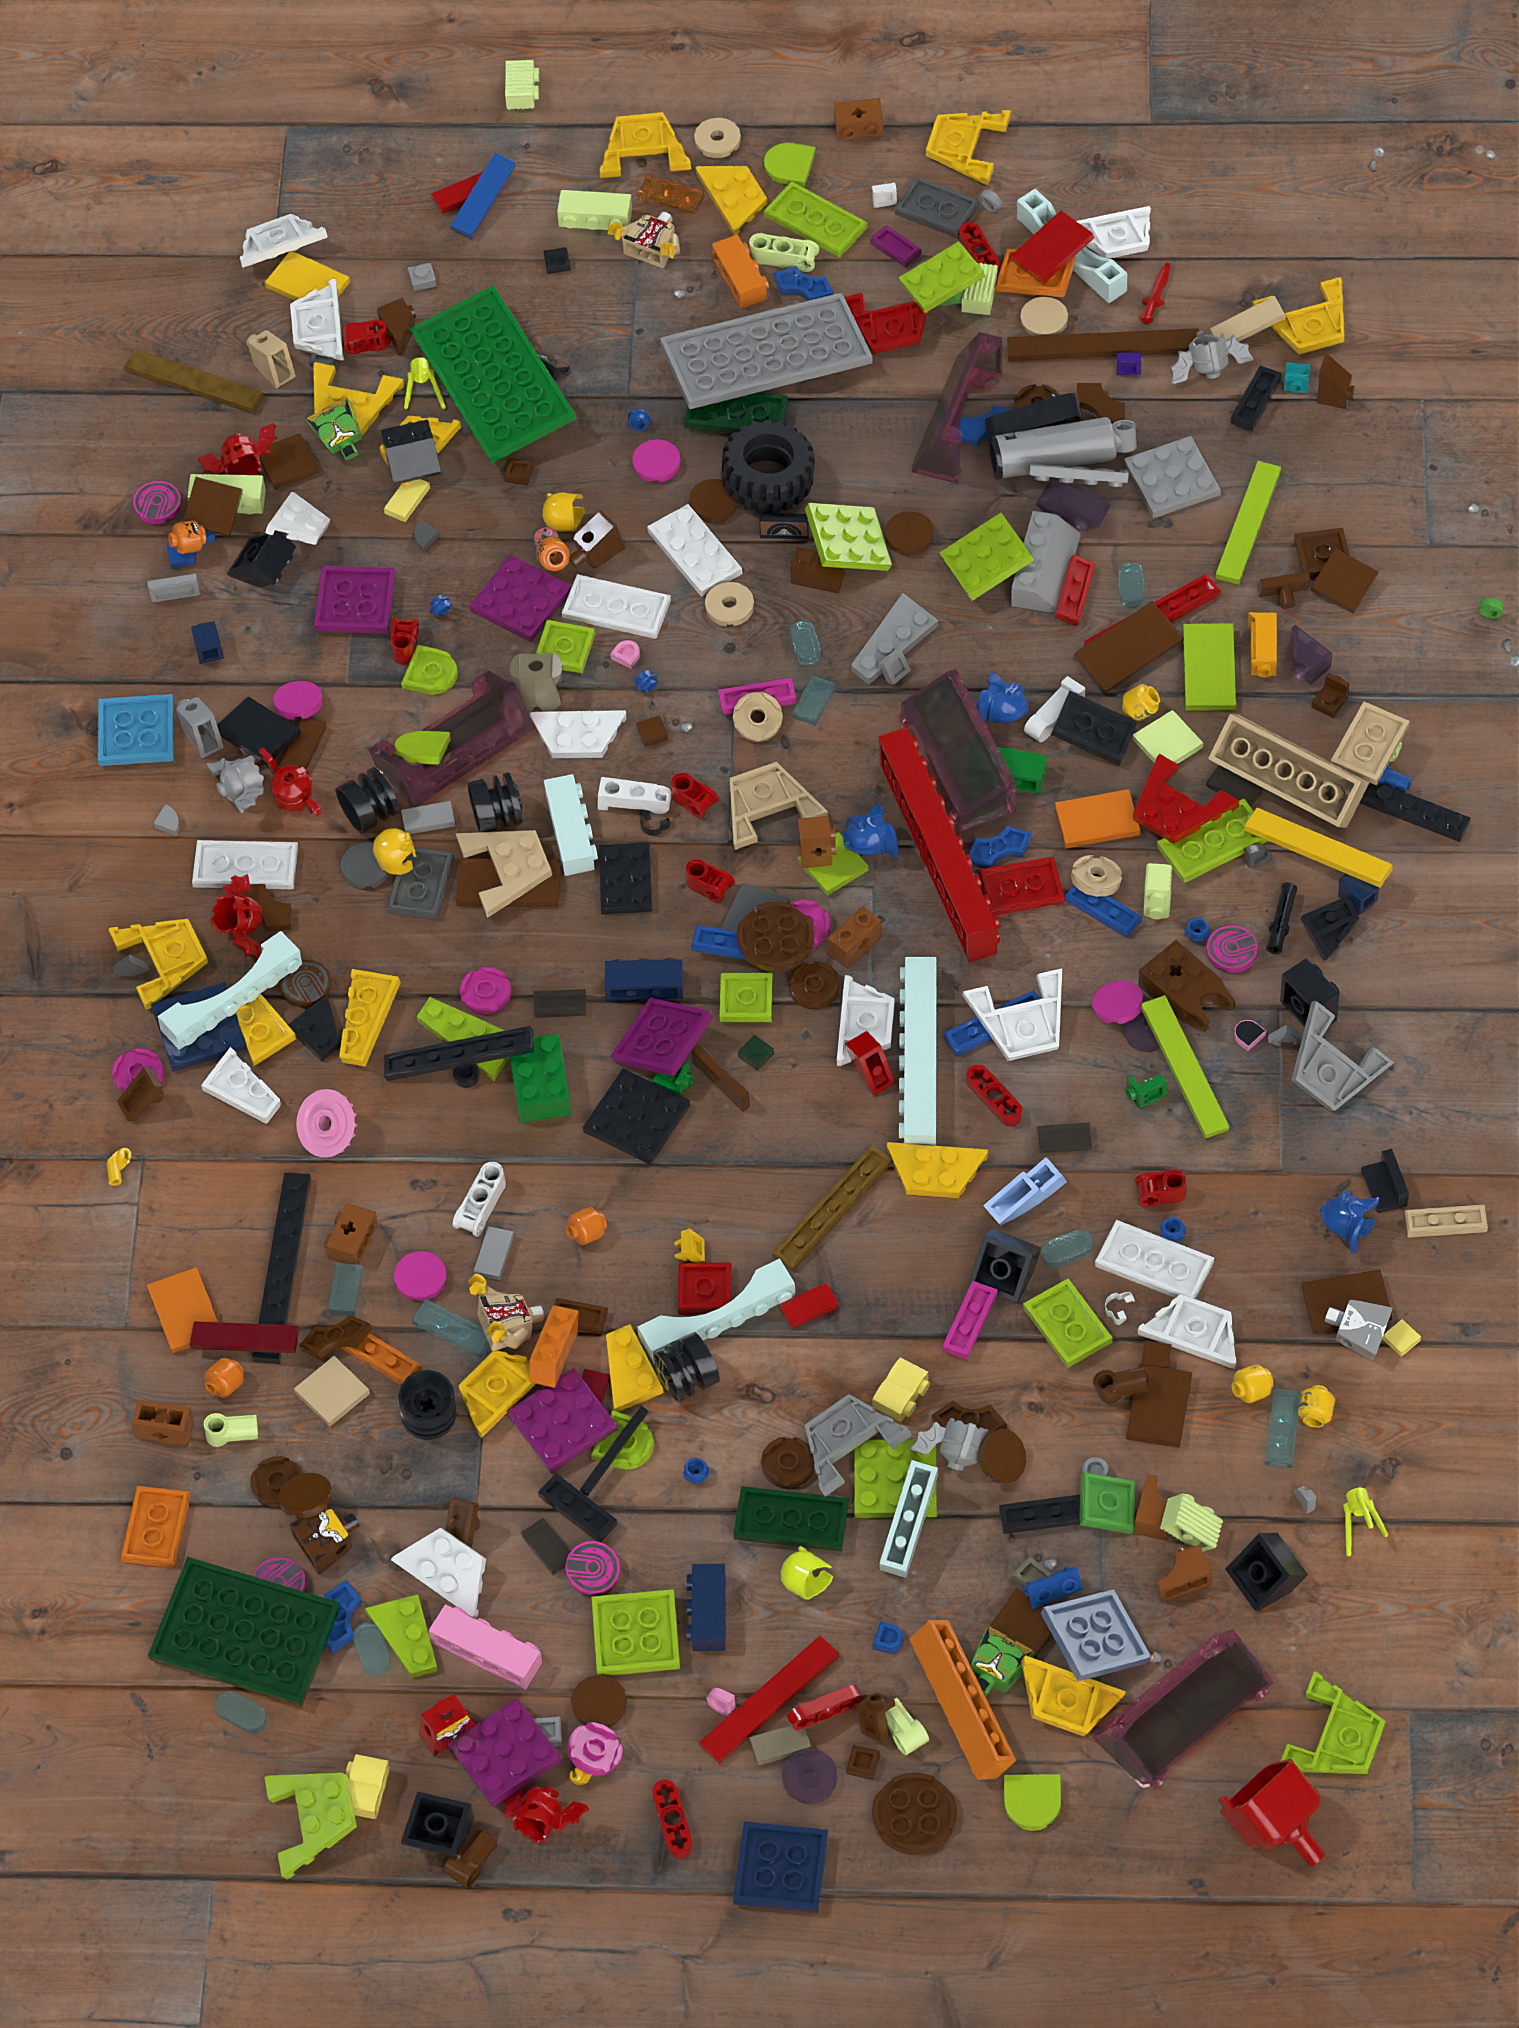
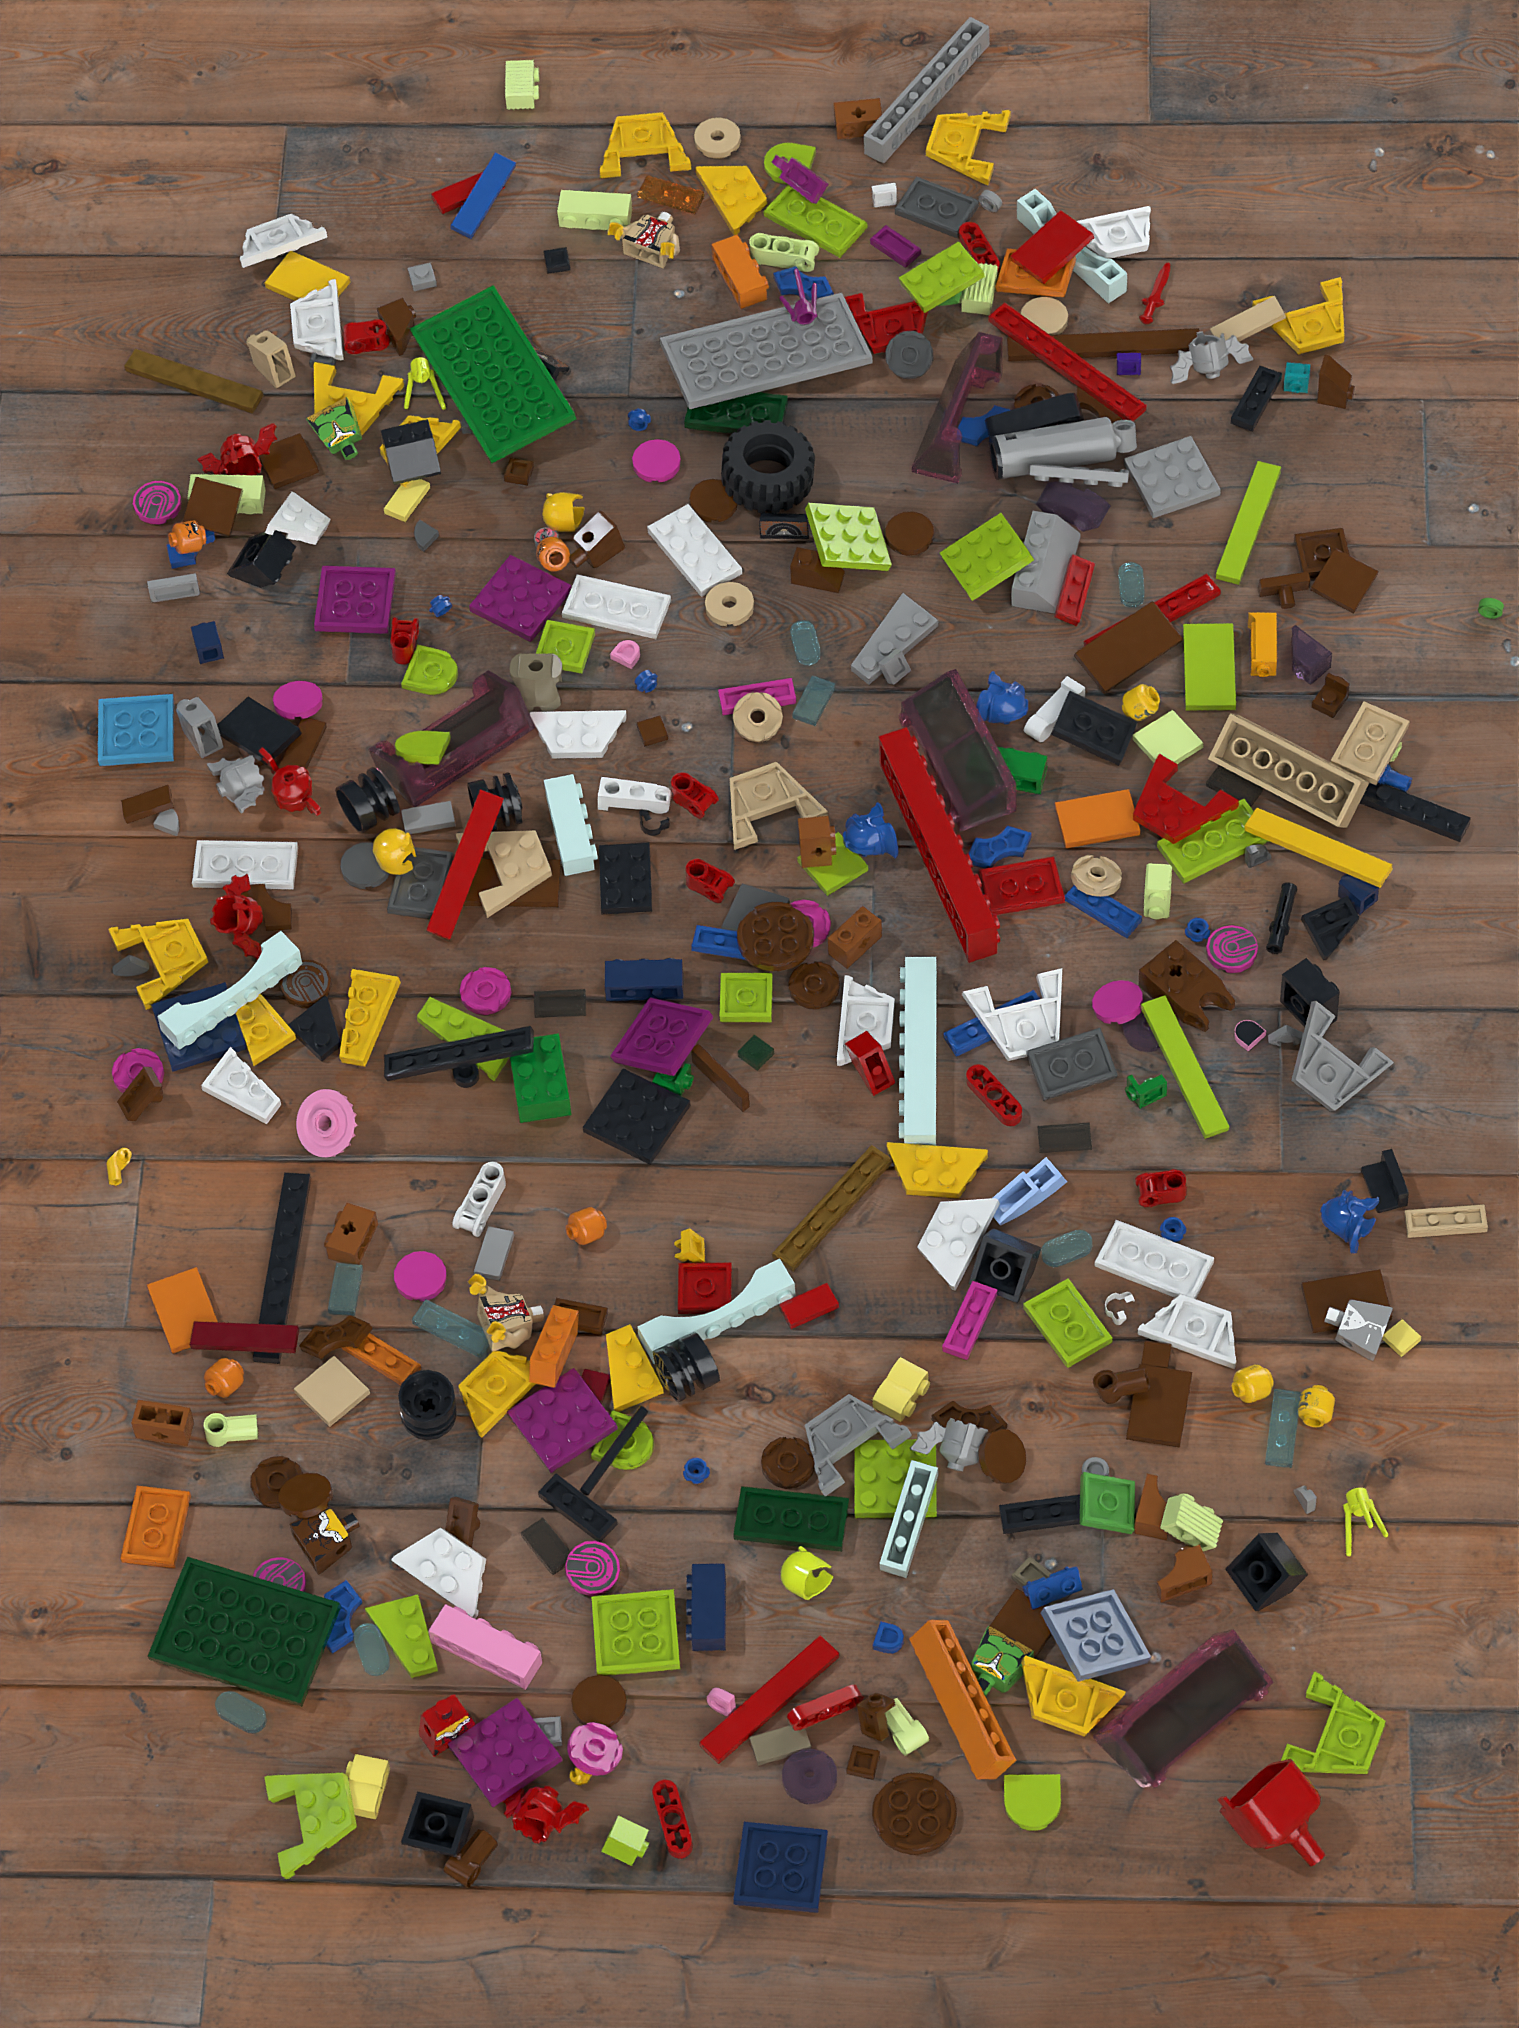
(147, 804): none -> reddish brown tile
(465, 865): none -> red tile
(626, 1841): none -> lime brick
(801, 178): none -> magenta plate
(803, 310): none -> magenta plant
(909, 355): none -> dark grey tile
(926, 90): none -> light grey brick
(955, 1236): none -> white wing
(1067, 363): none -> red tile
(1071, 1064): none -> dark grey tile

